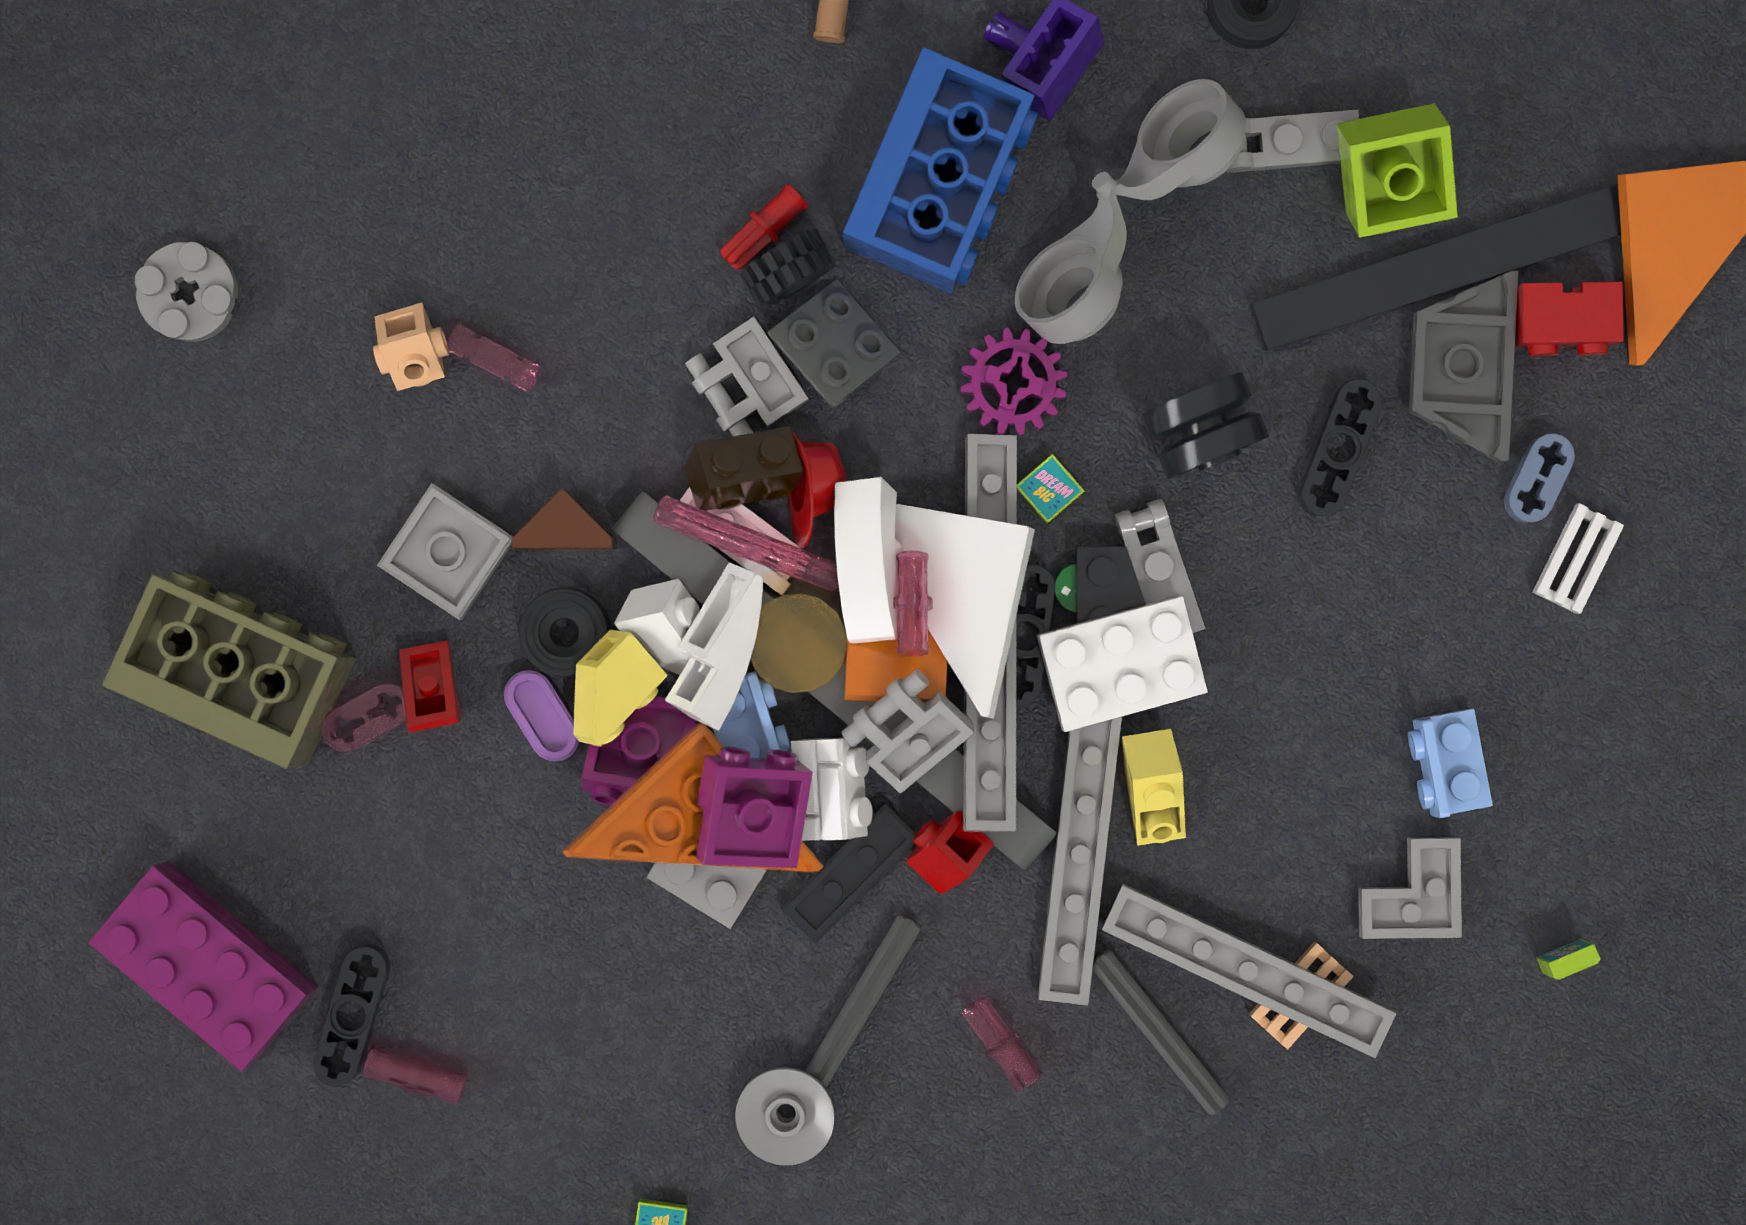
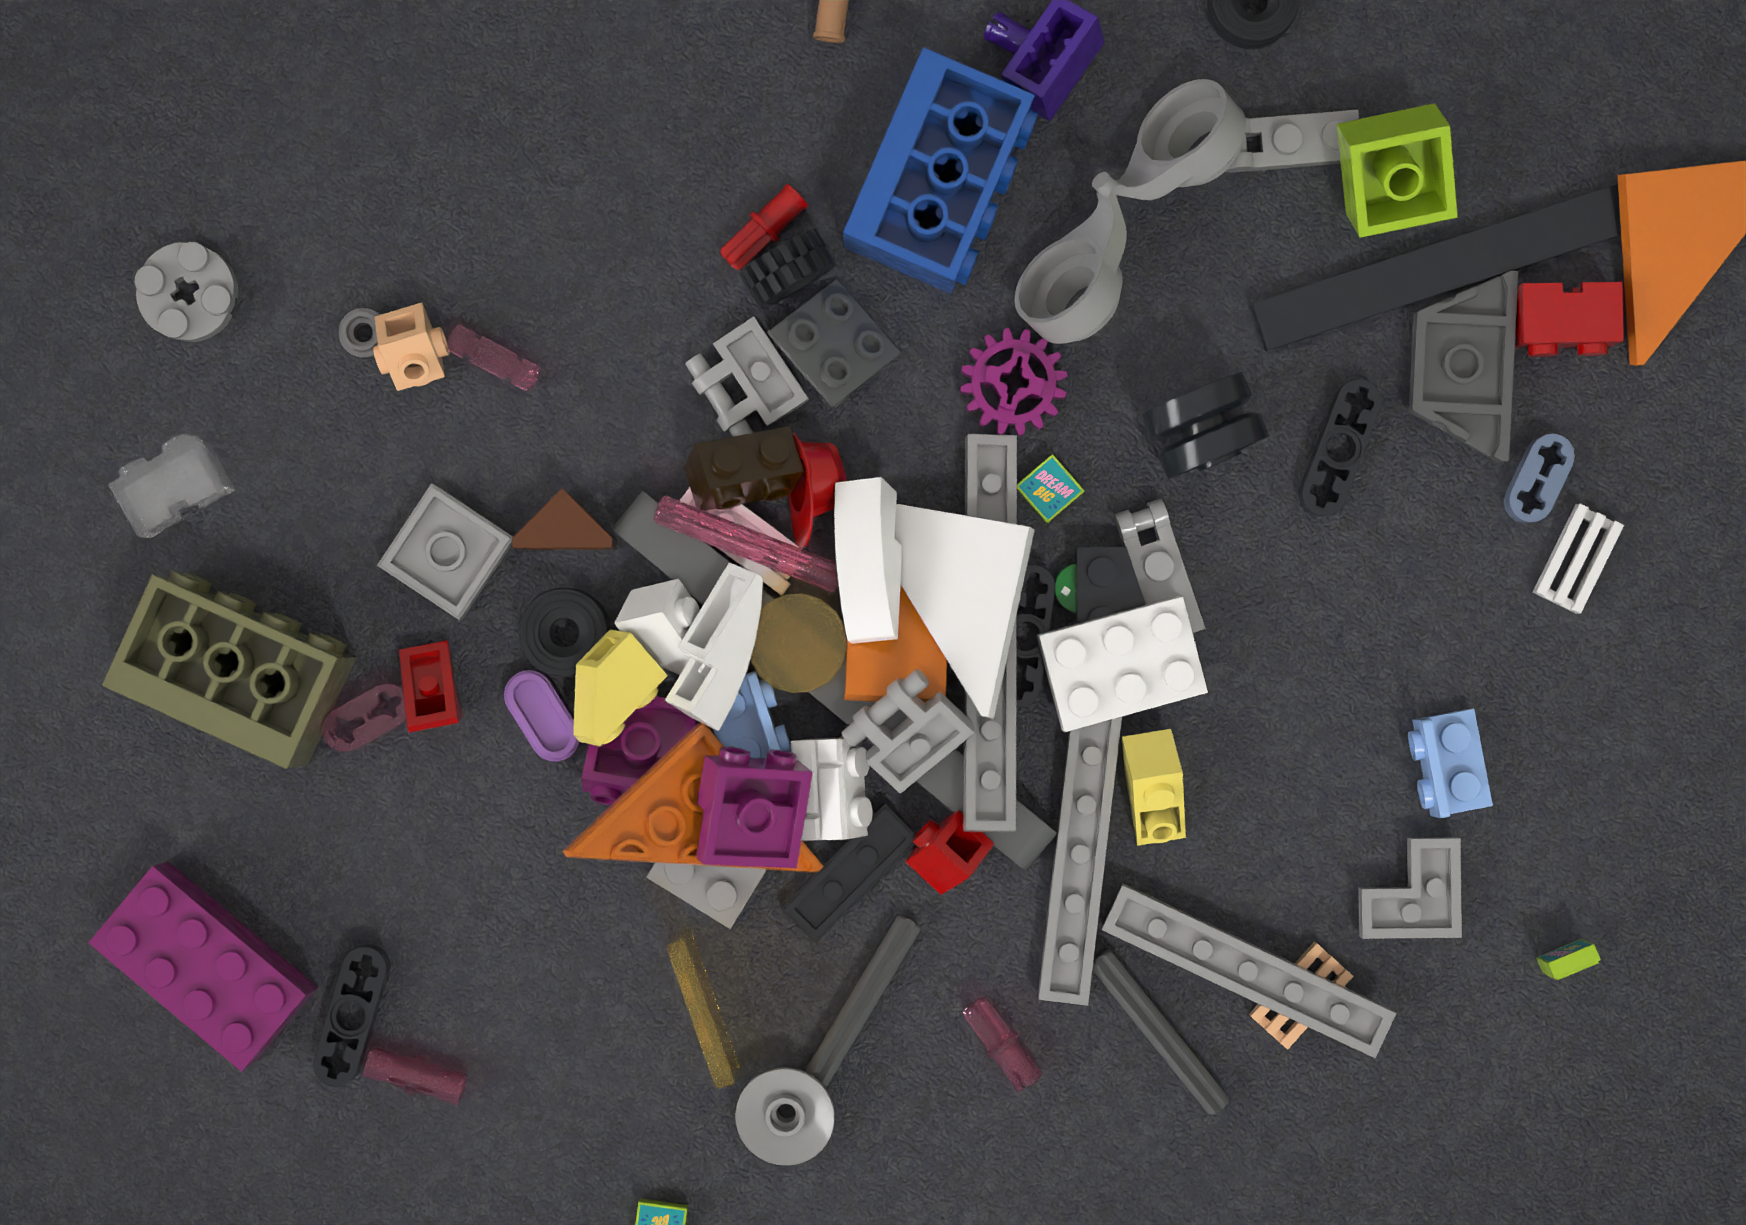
(178, 478): none -> clear brick
(348, 332): none -> flat silver plate
(703, 1009): none -> clear yellow tile
(912, 603): clear pink pin -> none

